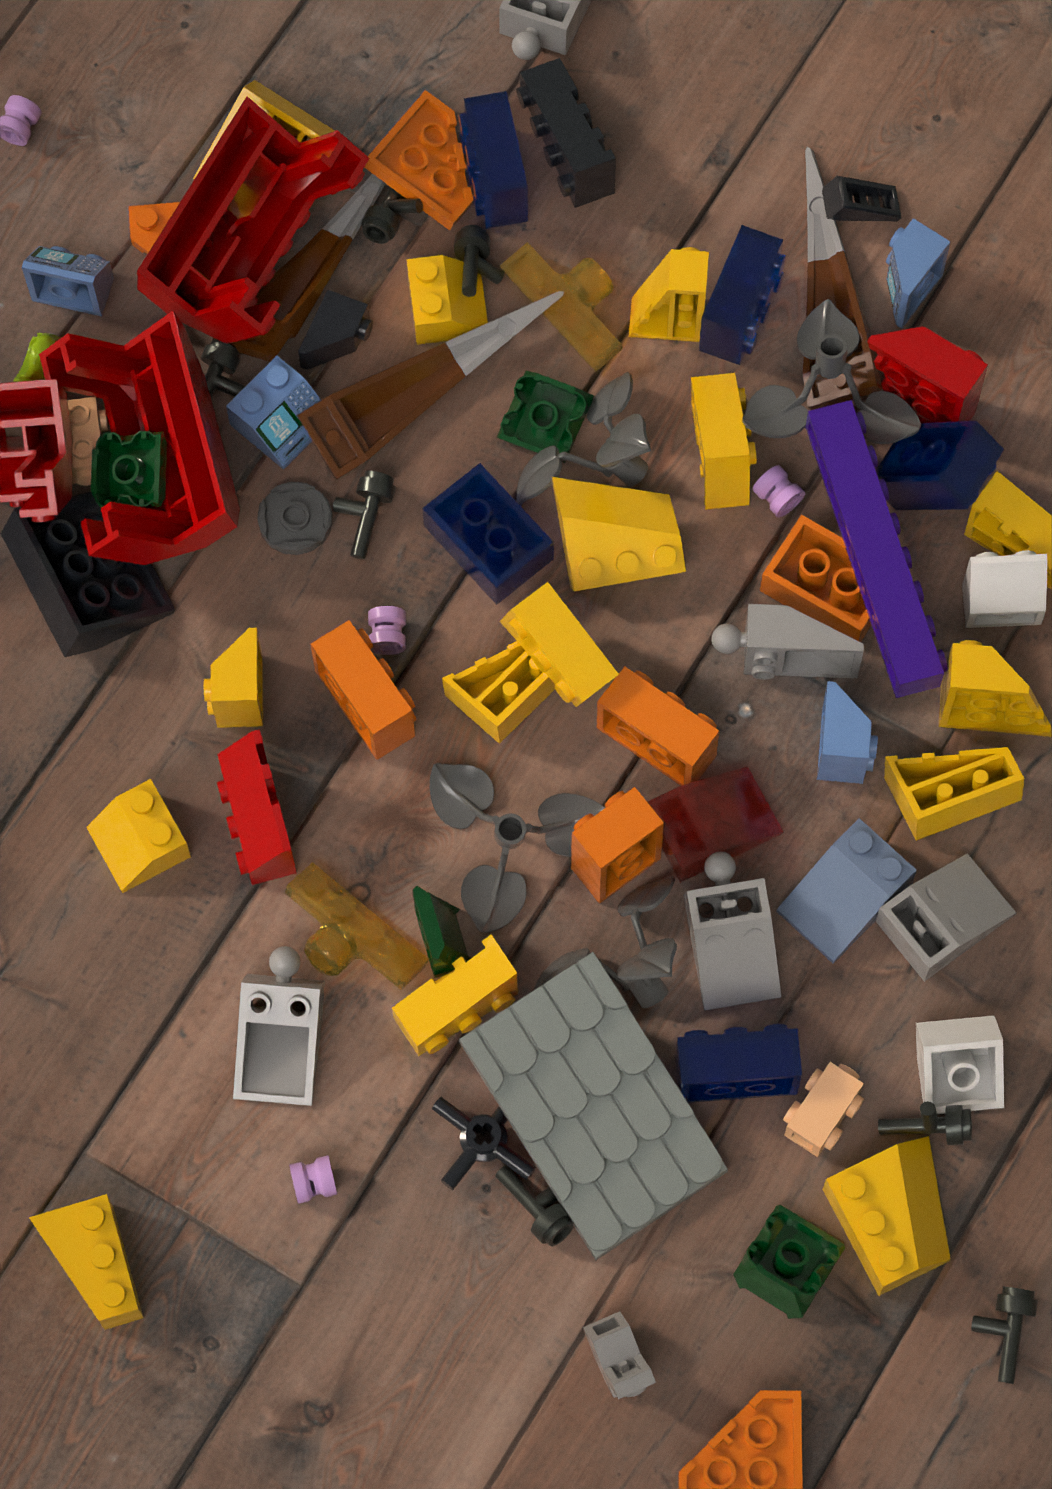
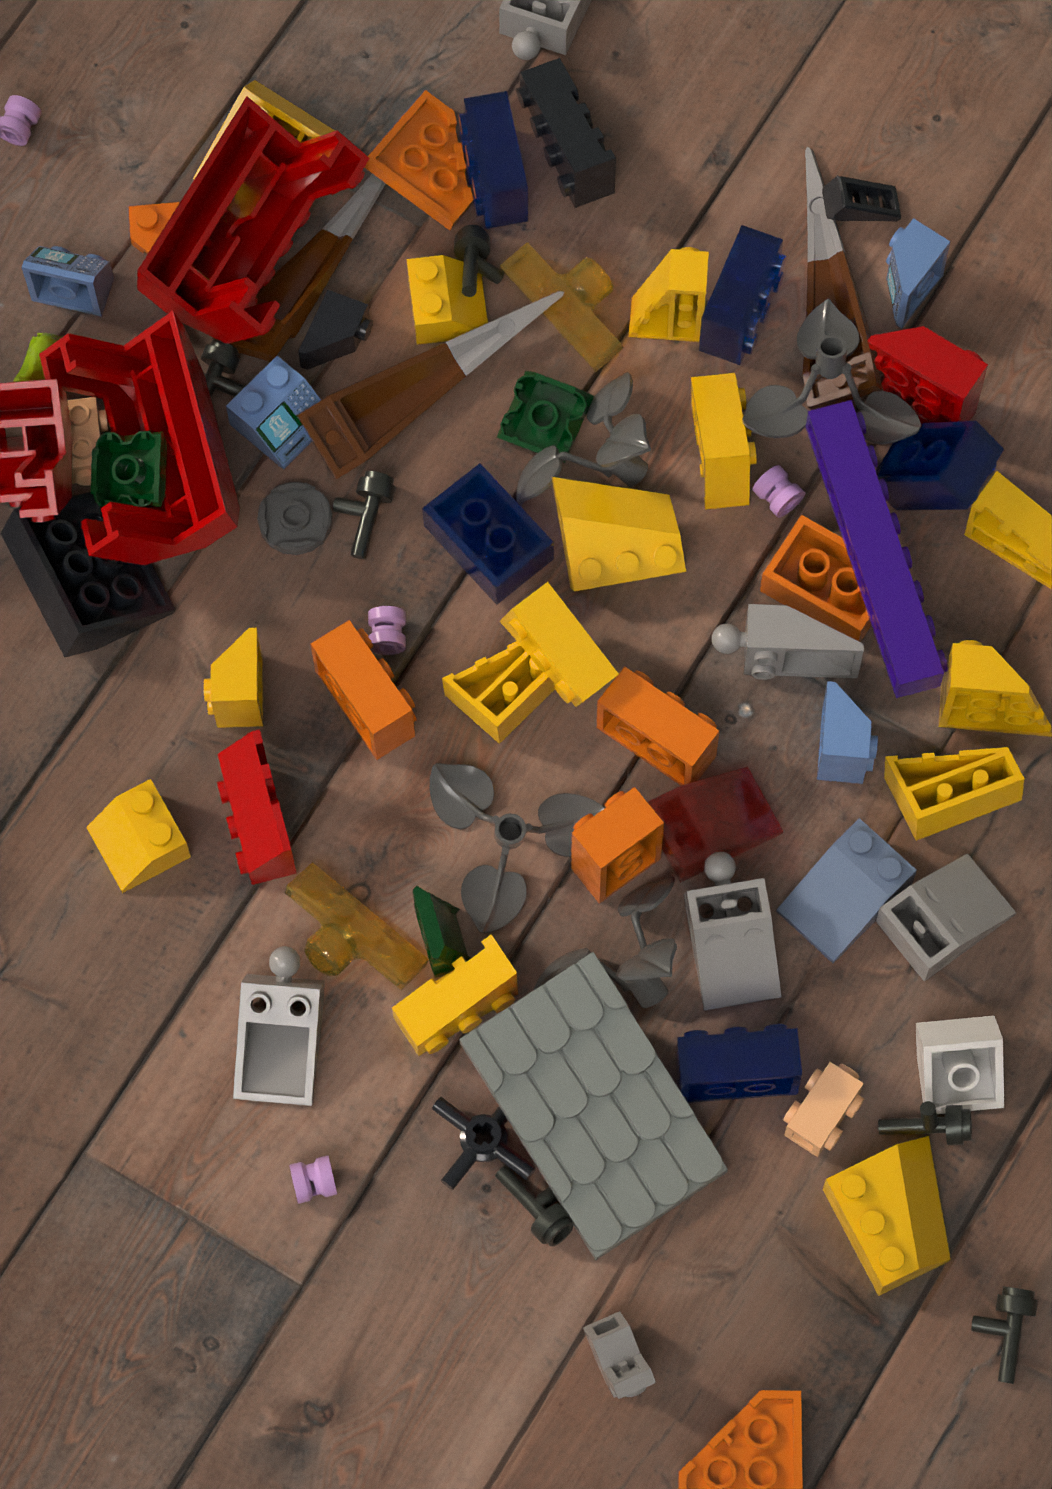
(94, 1257): yellow wedge -> none
(381, 222): pearl dark grey piece -> none
(788, 1262): dark green slope -> none
(1005, 589): white slope -> none

